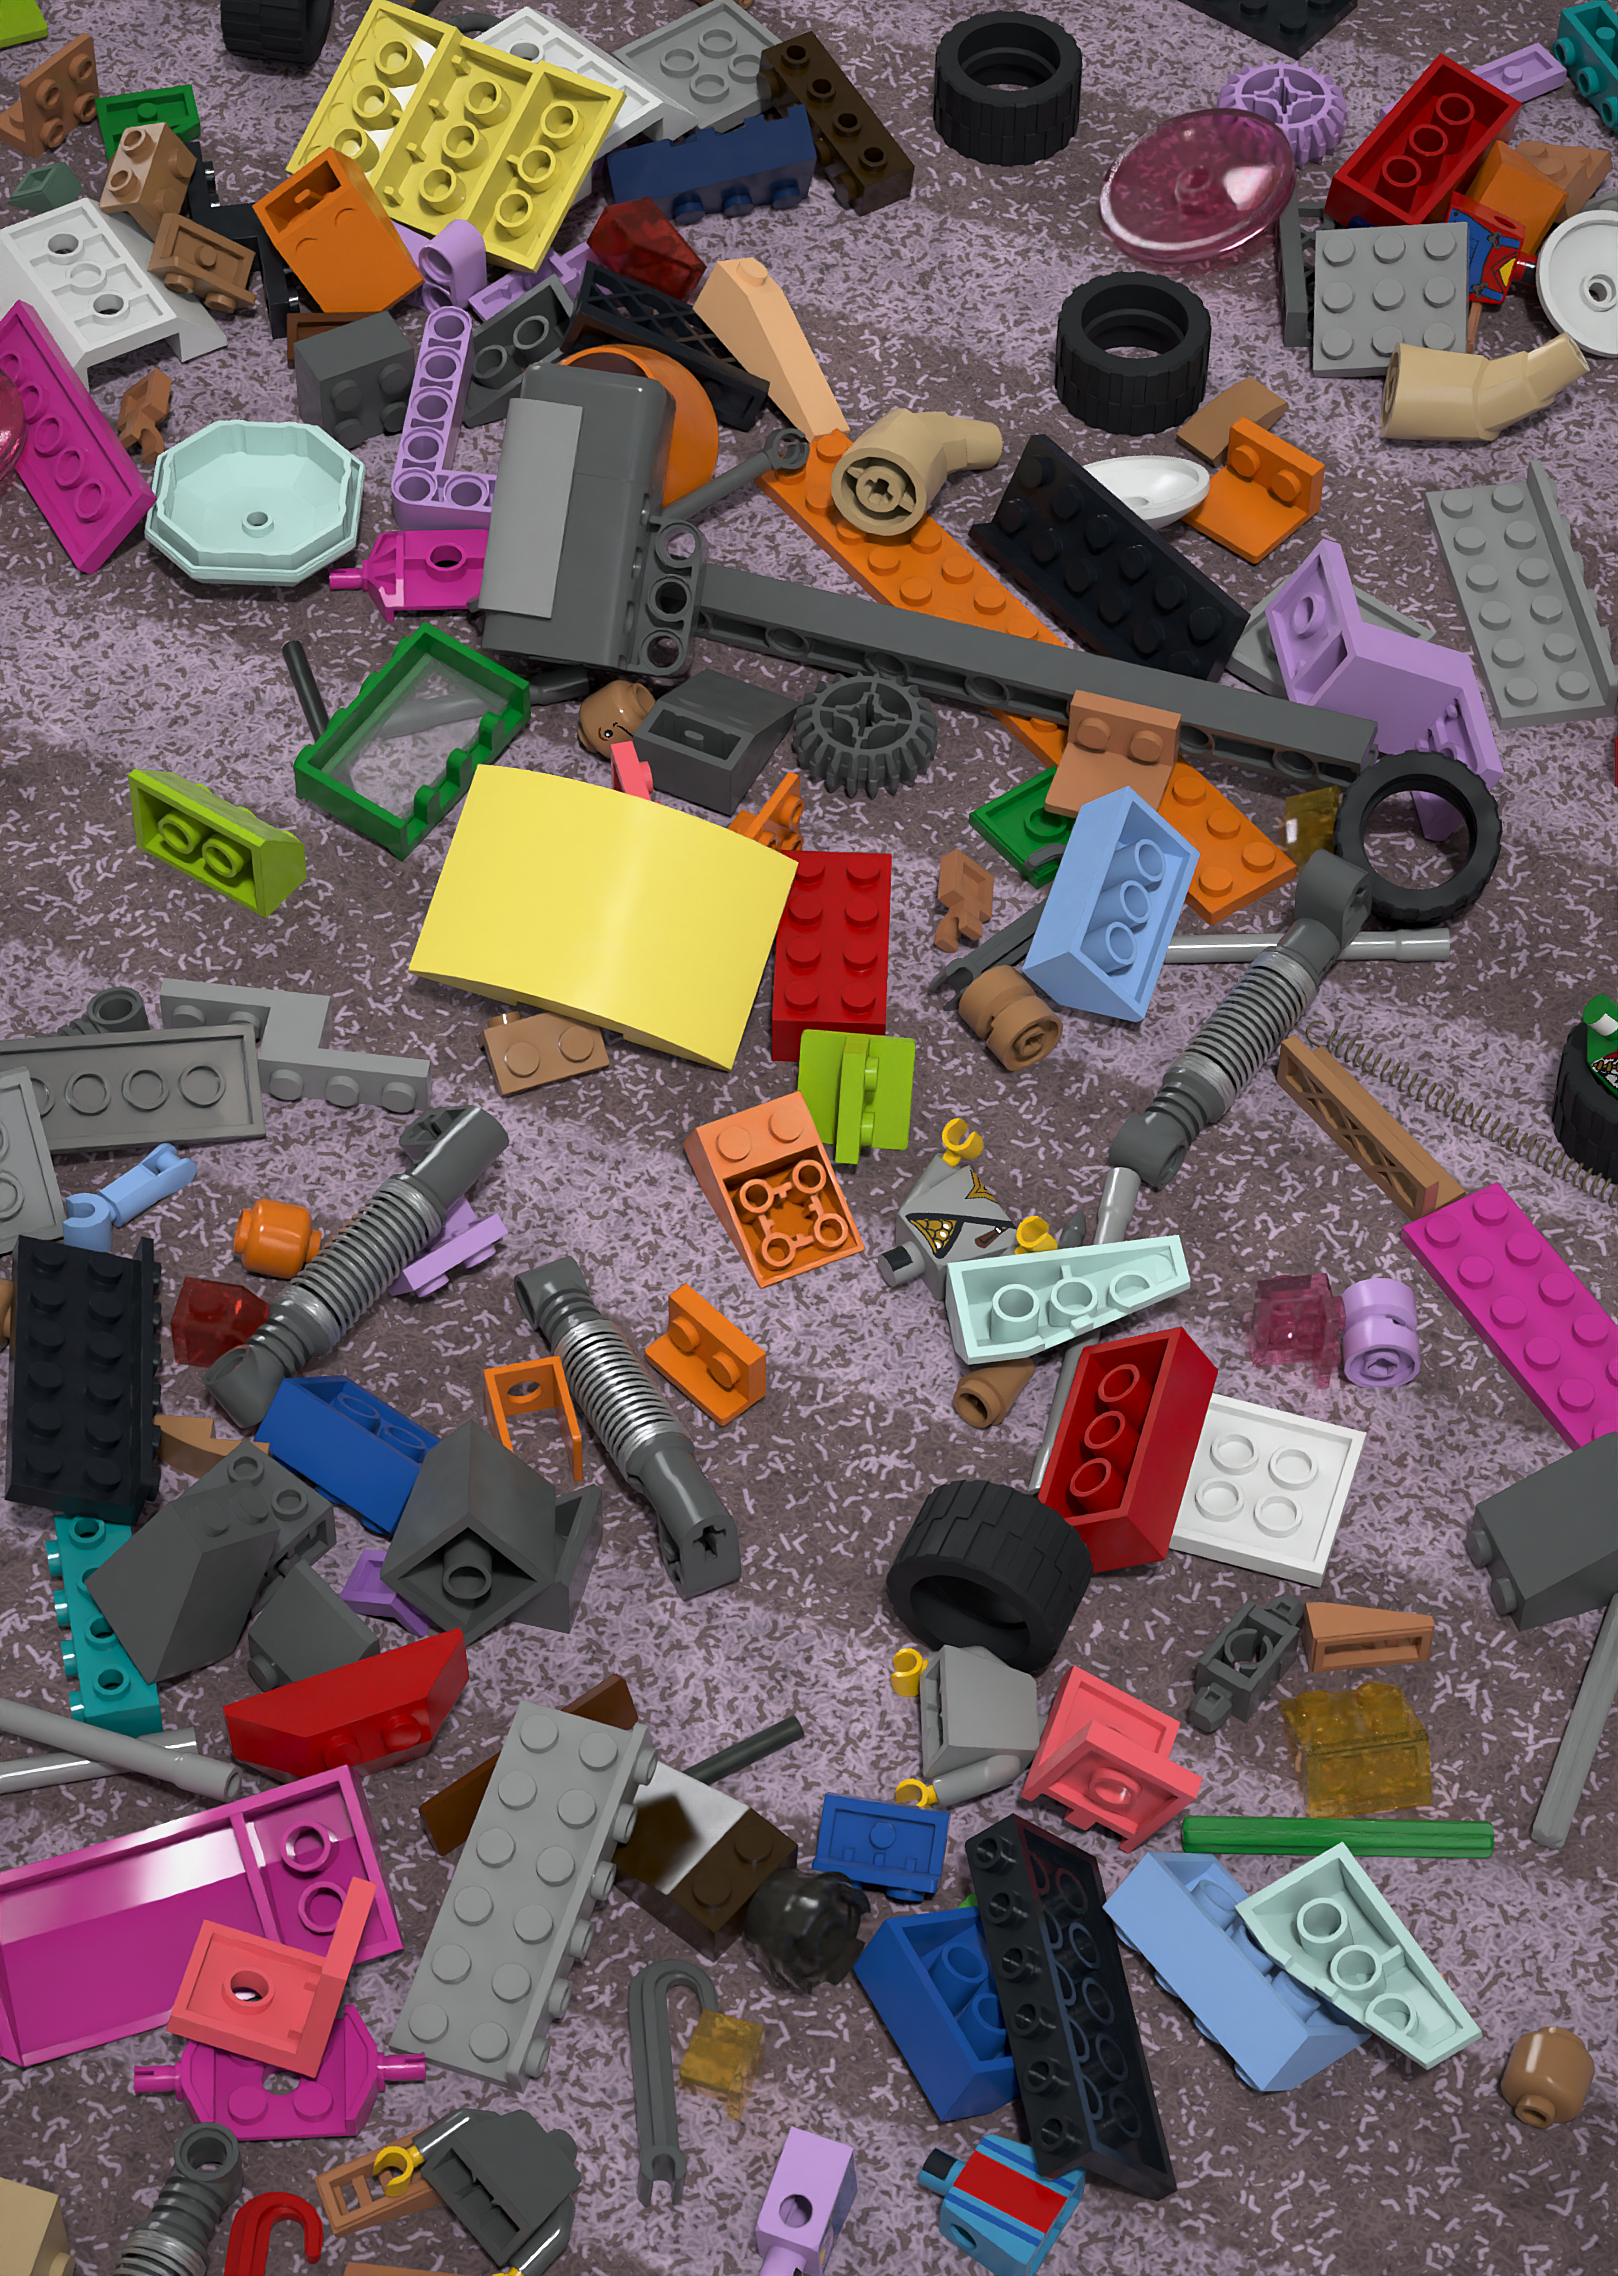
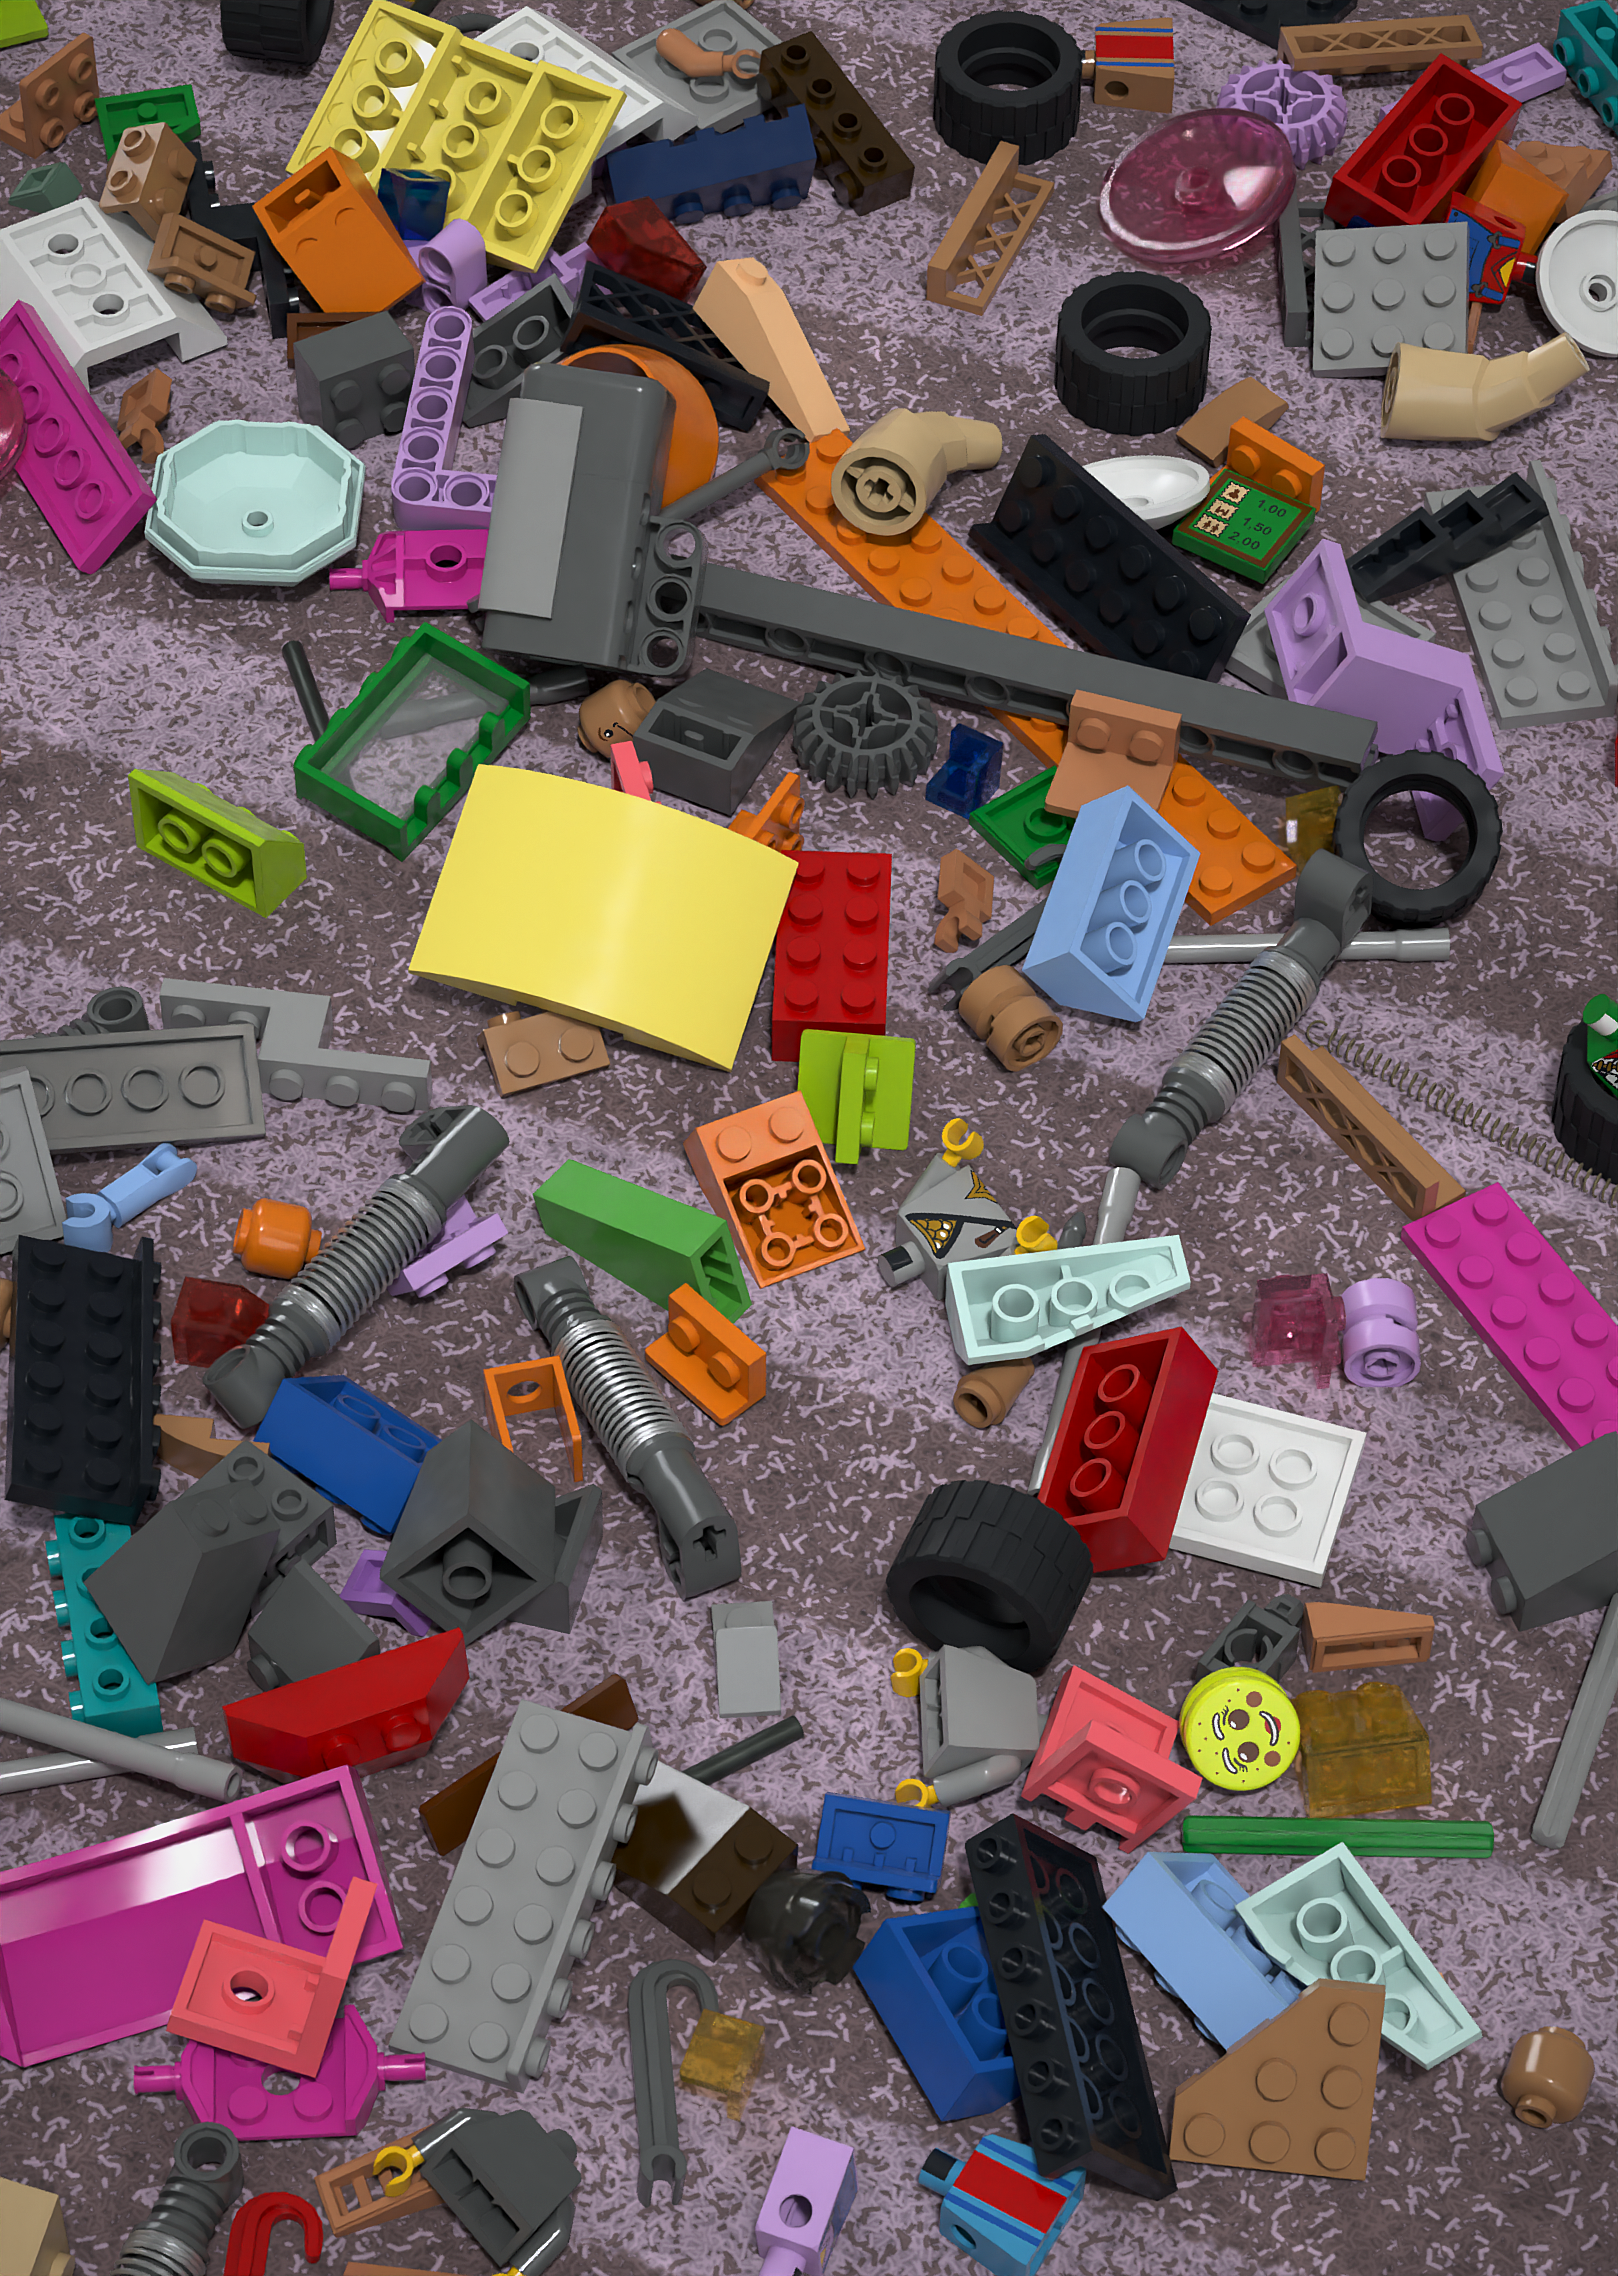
(414, 202): none -> clear blue panel
(643, 1237): none -> bright green slope
(694, 61): none -> nougat arm
(746, 1659): none -> light grey slope
(969, 774): none -> clear blue panel
(974, 223): none -> medium nougat fence
(1132, 64): none -> medium nougat torso
(1239, 1728): none -> neon yellow head
(1244, 526): none -> green tile
(1290, 2089): none -> medium nougat plate
(1378, 45): none -> medium nougat fence
(1439, 543): none -> black slope

